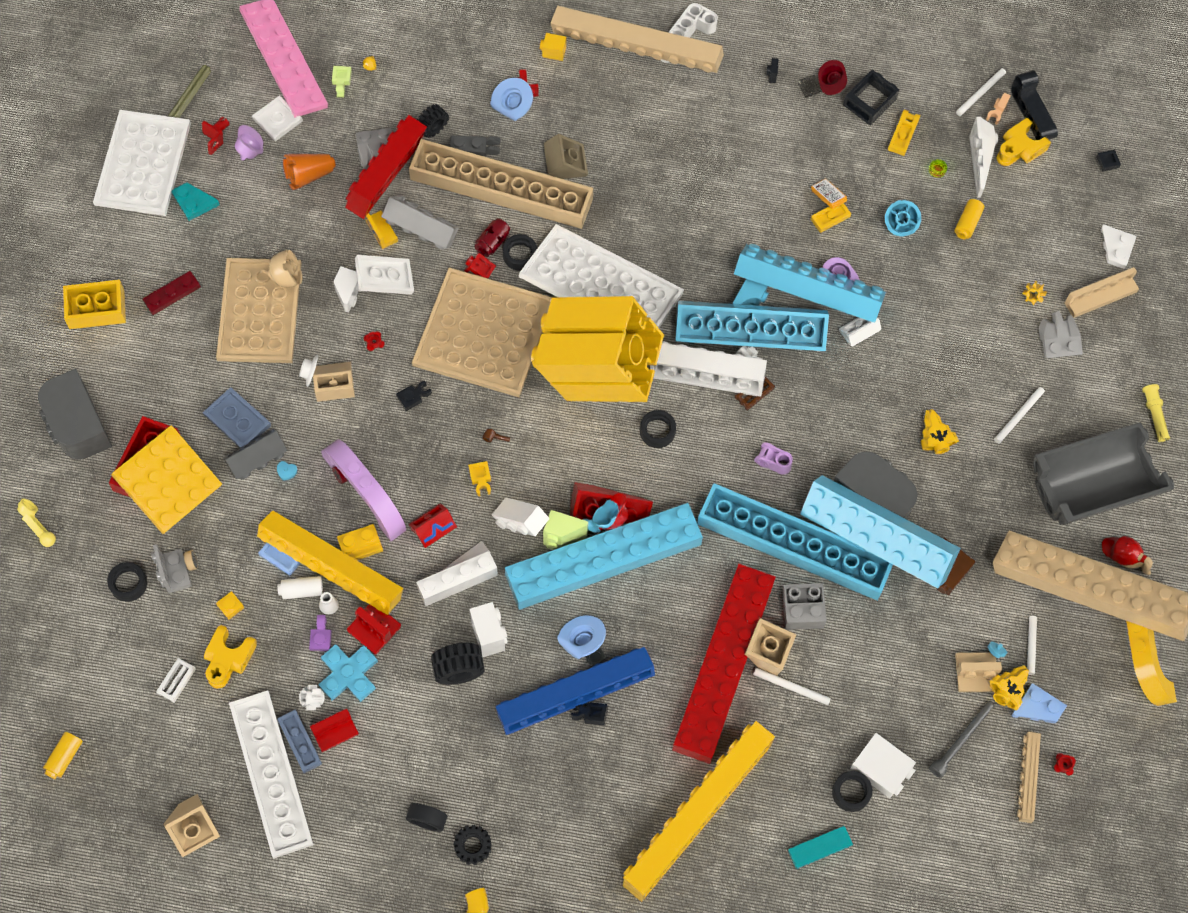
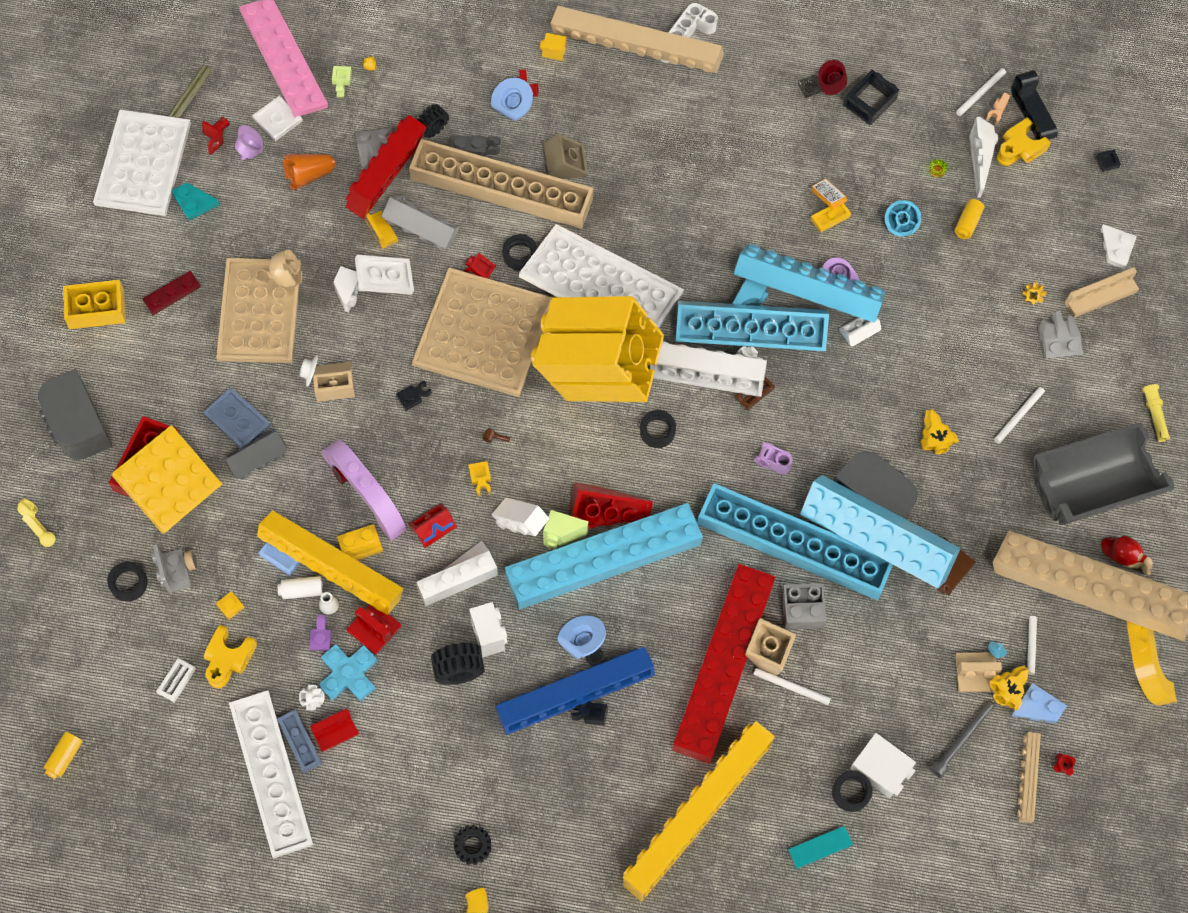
(190, 826): tan slope -> none
(286, 471): medium azure piece -> none
(373, 336): red plate -> none
(426, 817): black tyre -> none
(487, 243): dark red piece -> none
(609, 515): medium azure hair -> none
(772, 70): black plate -> none
(903, 133): yellow plate -> none

